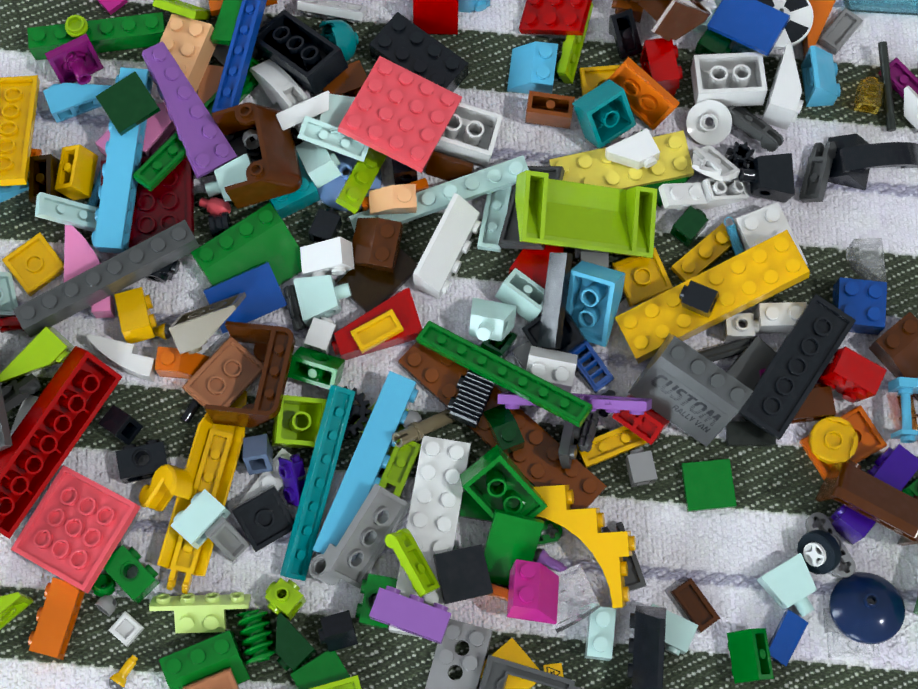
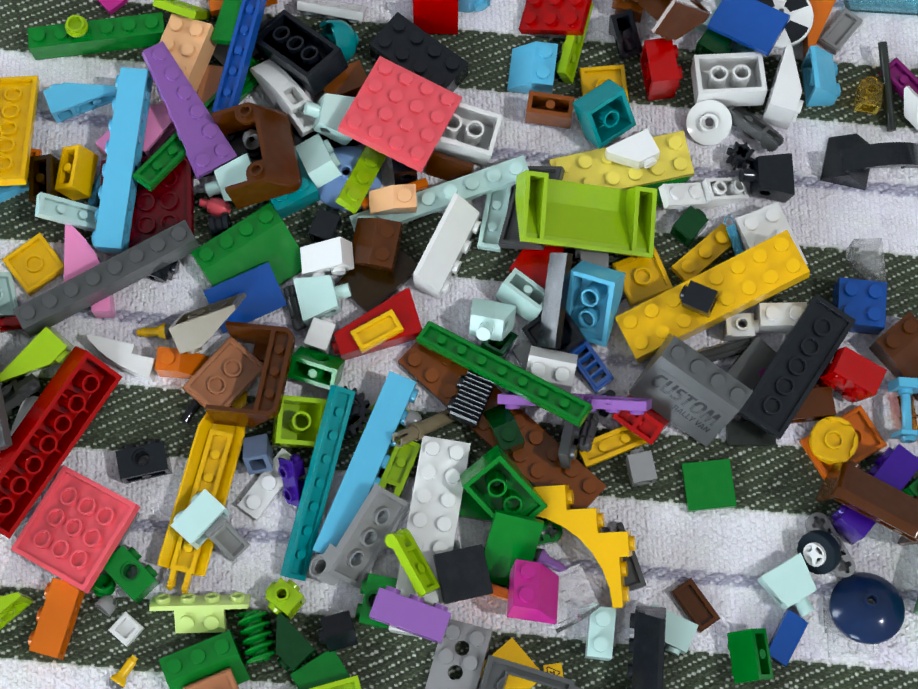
(75, 65): magenta plate -> none
(120, 425): black brick -> none
(128, 103): dark green tile -> none
(135, 316): yellow brick -> none
(166, 483): yellow animal -> none
(264, 518): black tile -> none
(310, 108): white sticker -> none
(329, 138): light aqua plate -> none
(645, 96): orange tile -> none
(713, 164): white slope -> none
(817, 172): dark grey hinge -> none

